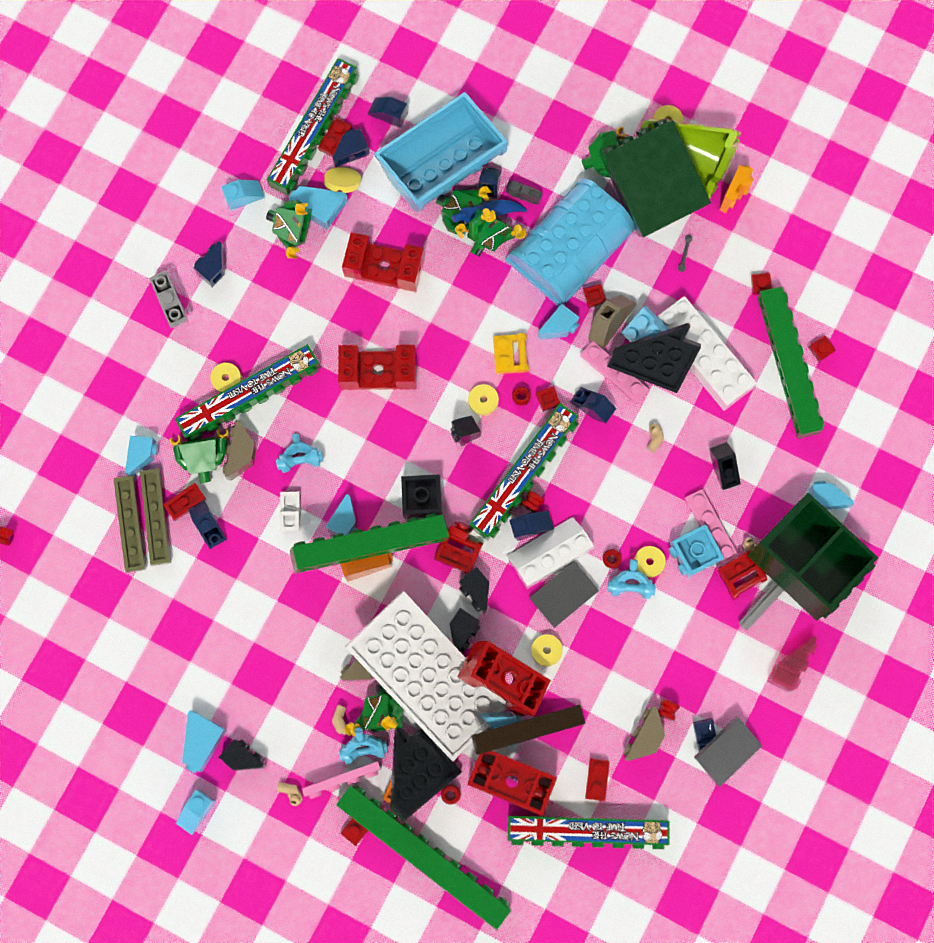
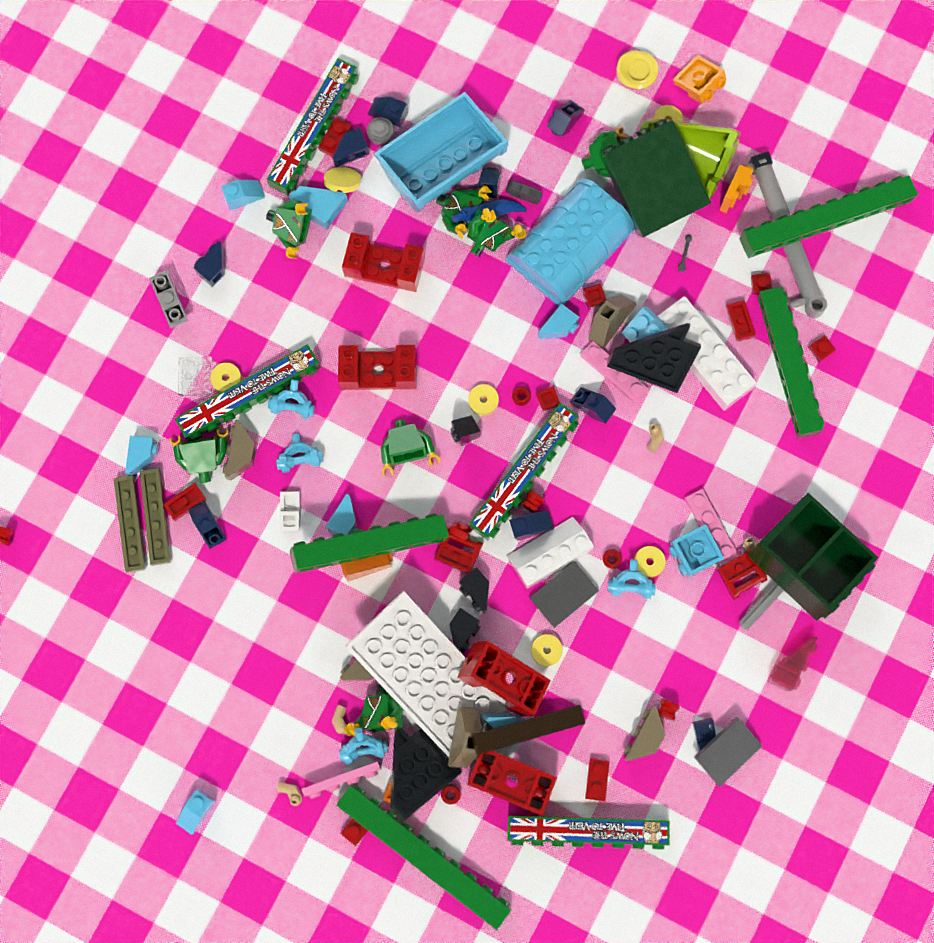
(188, 376): none -> clear plate
(200, 741): medium azure slope -> none
(239, 757): black slope -> none
(279, 404): none -> medium azure piece
(380, 131): none -> light grey plate
(405, 445): none -> torso
(421, 495): black brick -> none
(462, 747): none -> dark tan slope
(504, 354): yellow plate -> none
(565, 118): none -> dark blue slope
(637, 69): none -> light yellow piece
(701, 79): none -> light orange plate
(725, 465): black slope -> none
(740, 321): none -> red plate
(794, 252): none -> light grey piece
(828, 216): none -> green brick
(830, 496): medium azure slope -> none

